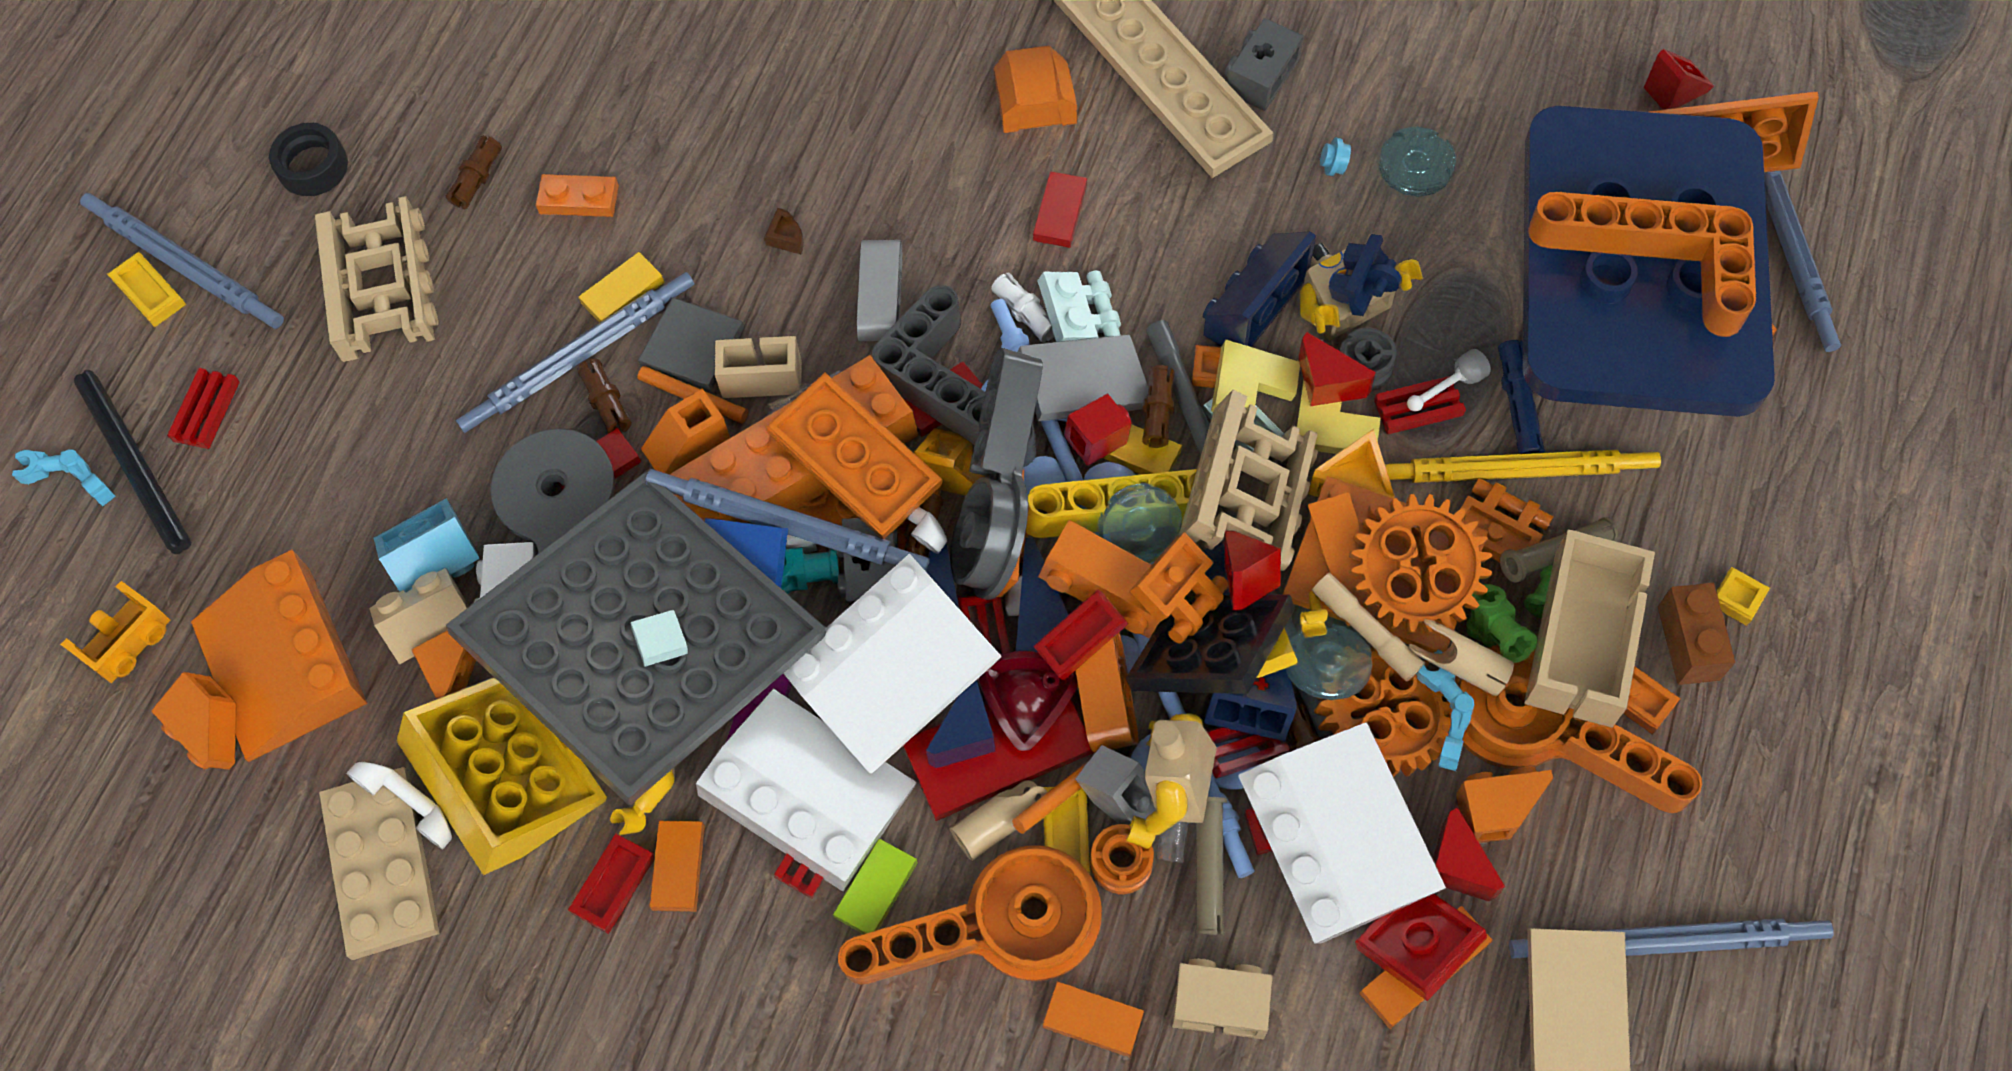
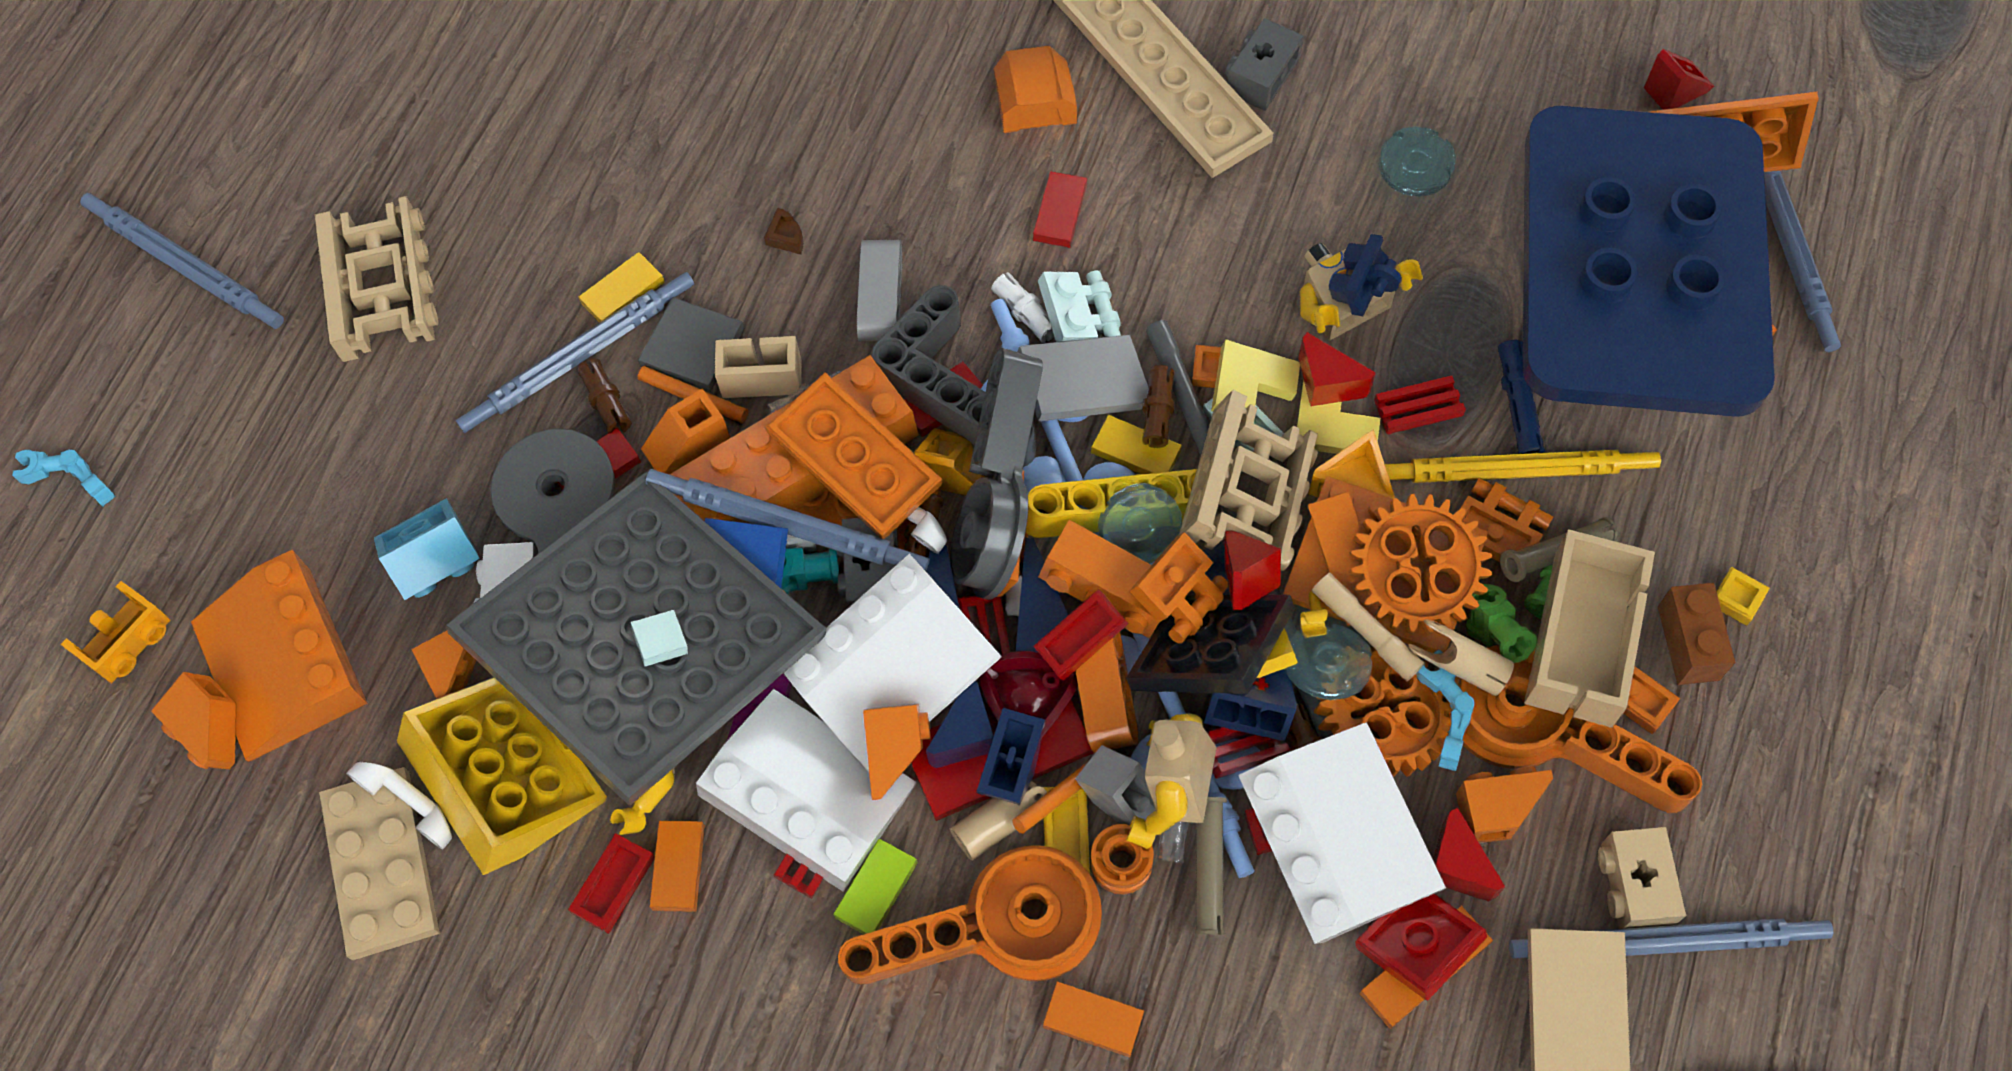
(132, 462): black axle -> none
(146, 289): yellow tile -> none
(197, 407): red tile -> none
(300, 138): black tyre -> none
(419, 614): tan piece -> none
(474, 172): reddish brown pin -> none
(577, 195): orange plate -> none
(892, 743): none -> orange slope
(1012, 757): none -> dark blue slope
(1098, 429): red brick -> none
(1222, 998): tan piece -> none
(1261, 289): dark blue slope -> none
(1335, 157): medium azure plate -> none
(1375, 345): dark grey wheel -> none
(1469, 369): hinge -> none
(1650, 858): none -> tan brick
(1661, 229): orange beam -> none

